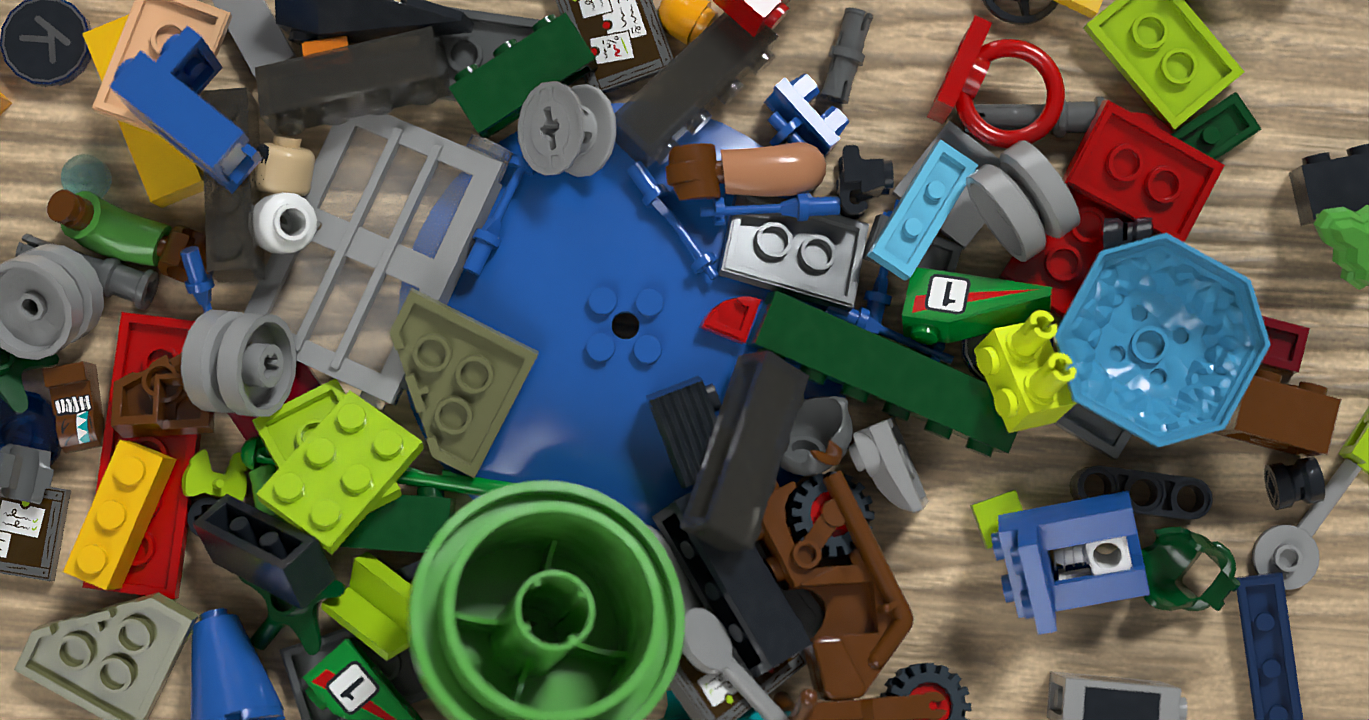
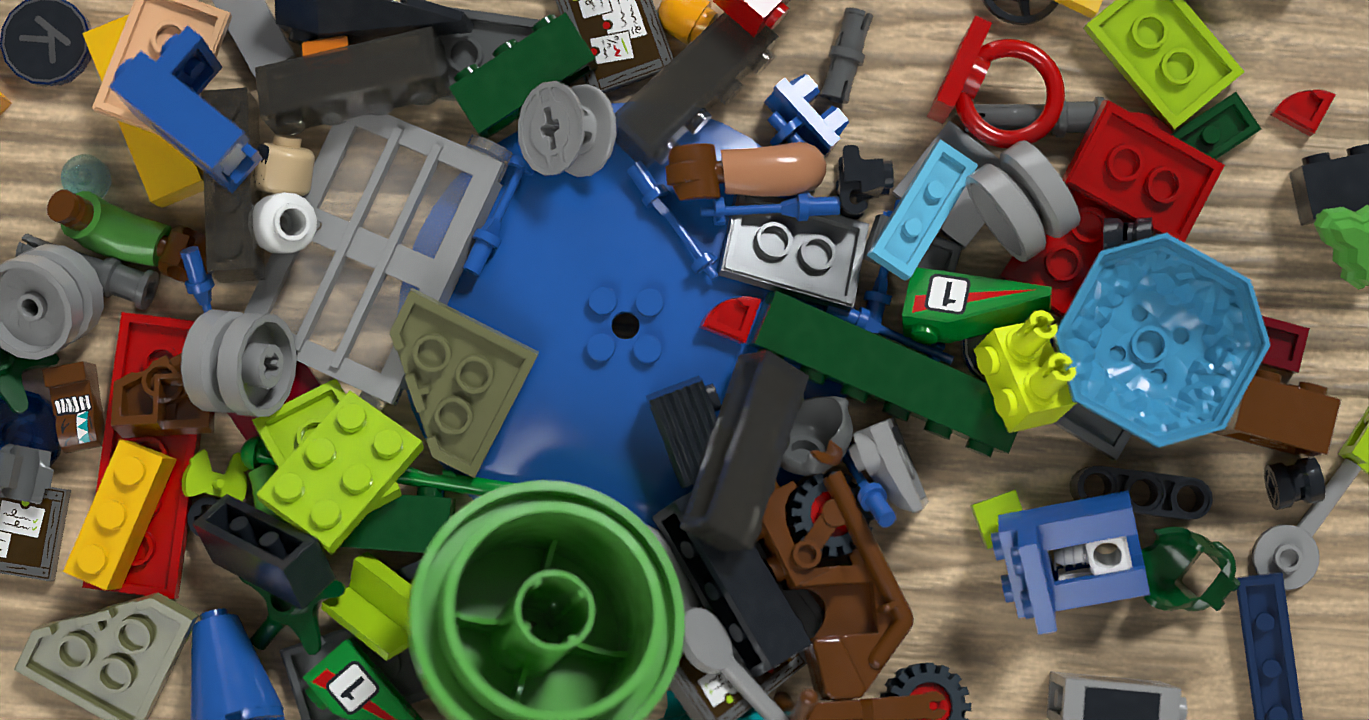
(871, 495): none -> blue piece
(1304, 109): none -> red tile

